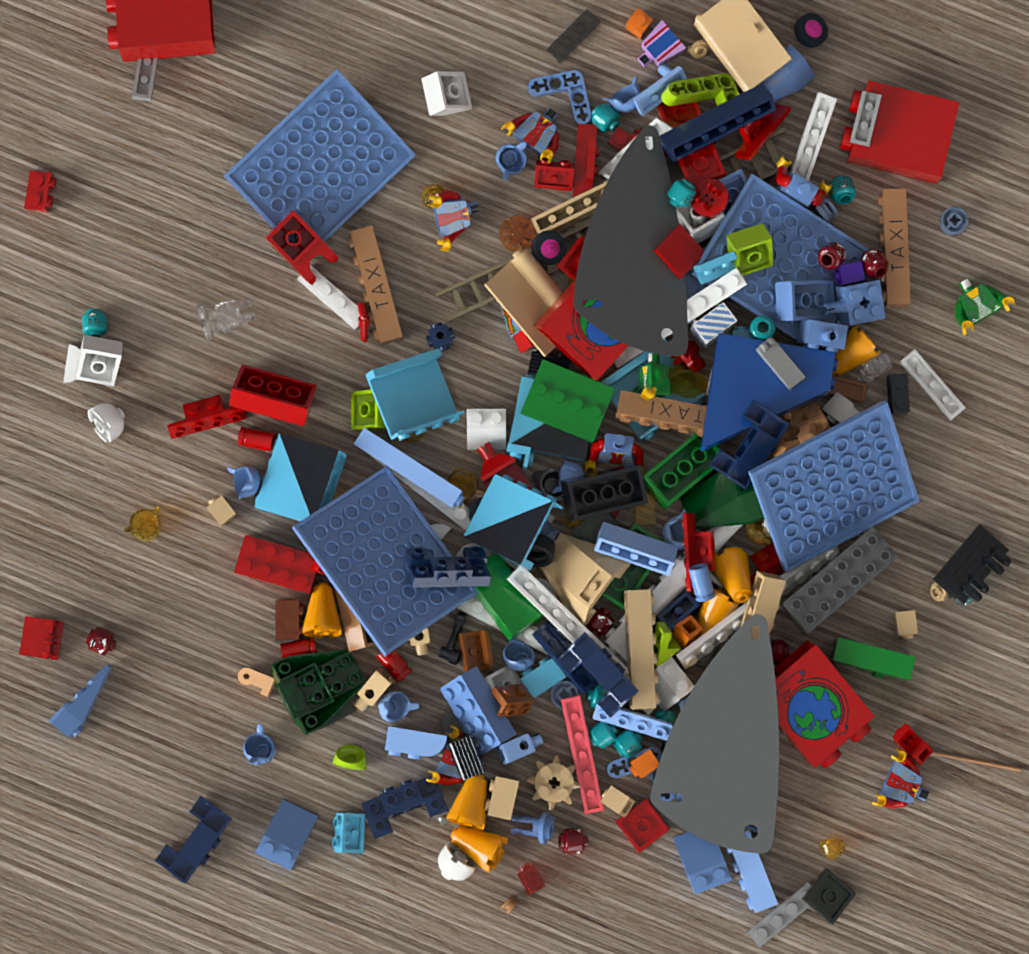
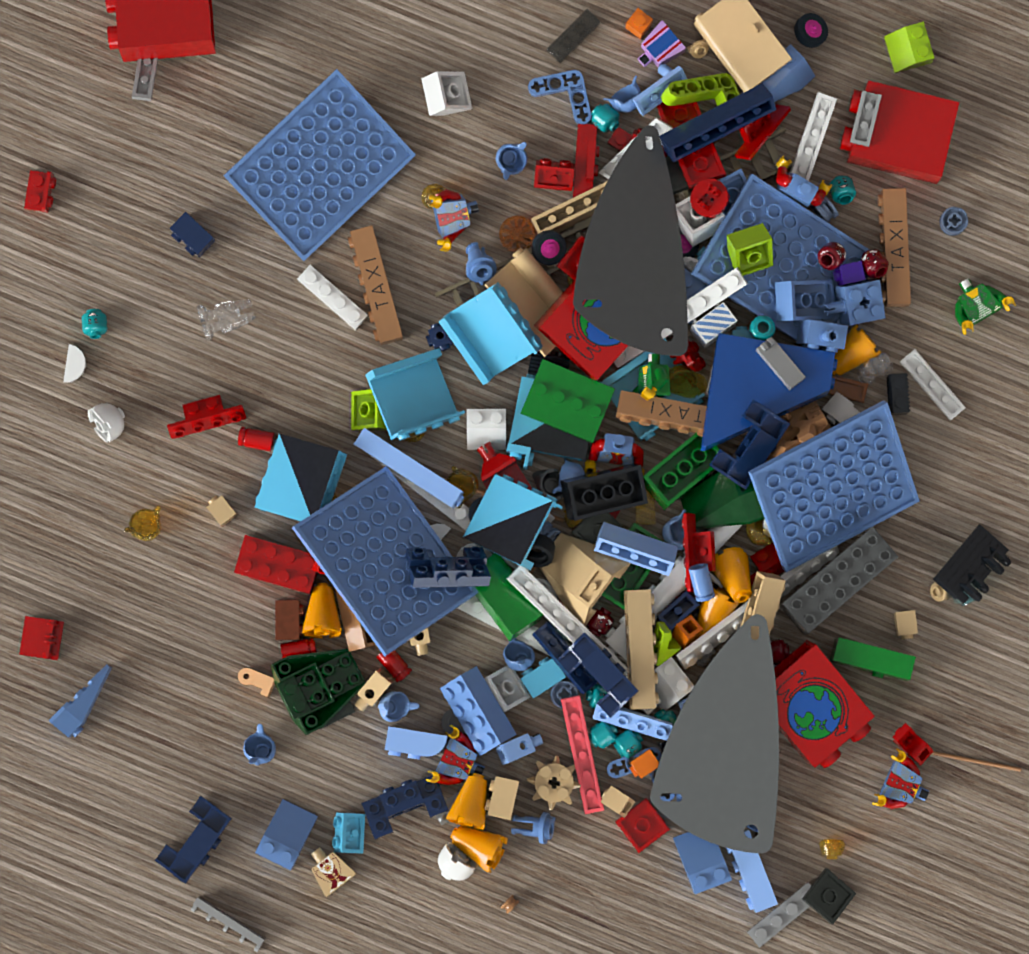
(99, 360): white slope -> none
(101, 641): dark red head -> none
(192, 235): none -> dark blue brick
(229, 922): none -> light grey hinge
(245, 480): medium blue hair -> none
(272, 395): red brick -> none
(306, 247): red brick -> none
(331, 871): none -> tan torso
(350, 757): lime piece -> none
(363, 322): red piece -> none
(449, 652): black brick -> none
(466, 756): black brick -> none
(476, 650): dark orange bracket -> none
(479, 265): none -> medium blue piece
(490, 332): none -> medium azure panel
(513, 699): dark orange bracket -> none
(530, 878): clear red piece -> none
(537, 132): torso -> none
(572, 841): dark red head -> none
(679, 251): red tile -> none
(682, 193): teal head -> none
(715, 267): medium azure bracket -> none
(909, 47): none -> lime slope

